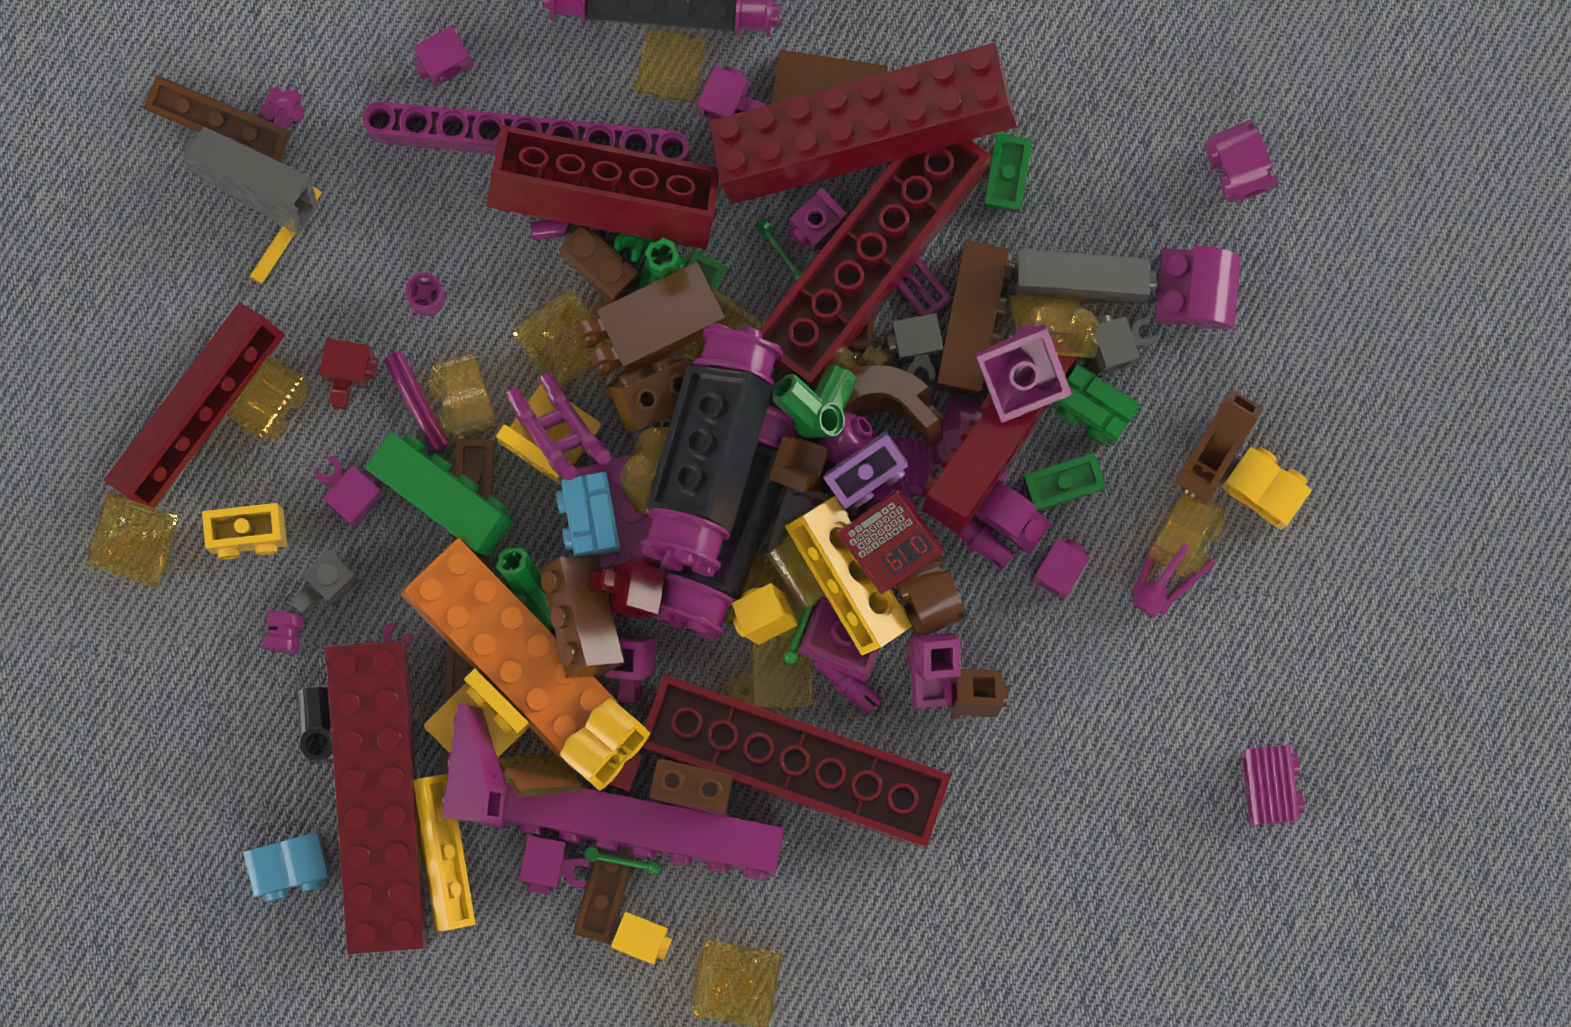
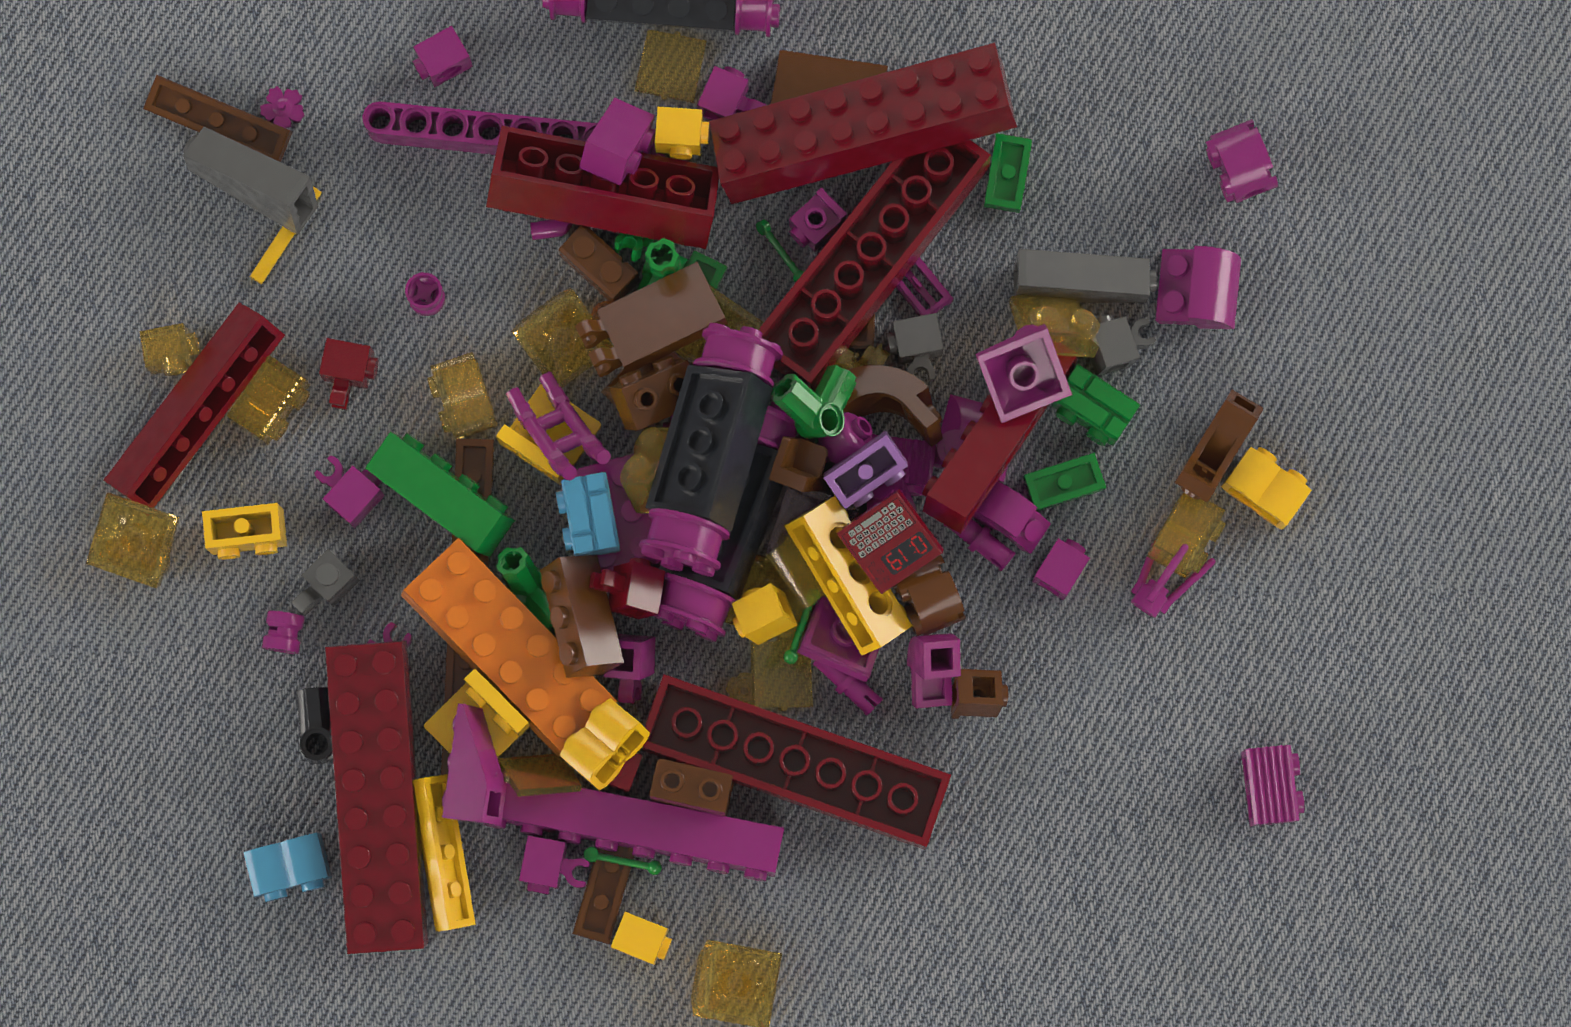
(169, 349): none -> clear yellow brick
(416, 402): magenta axle -> none
(618, 141): none -> magenta brick
(680, 132): none -> yellow brick
(973, 317): reddish brown brick -> none

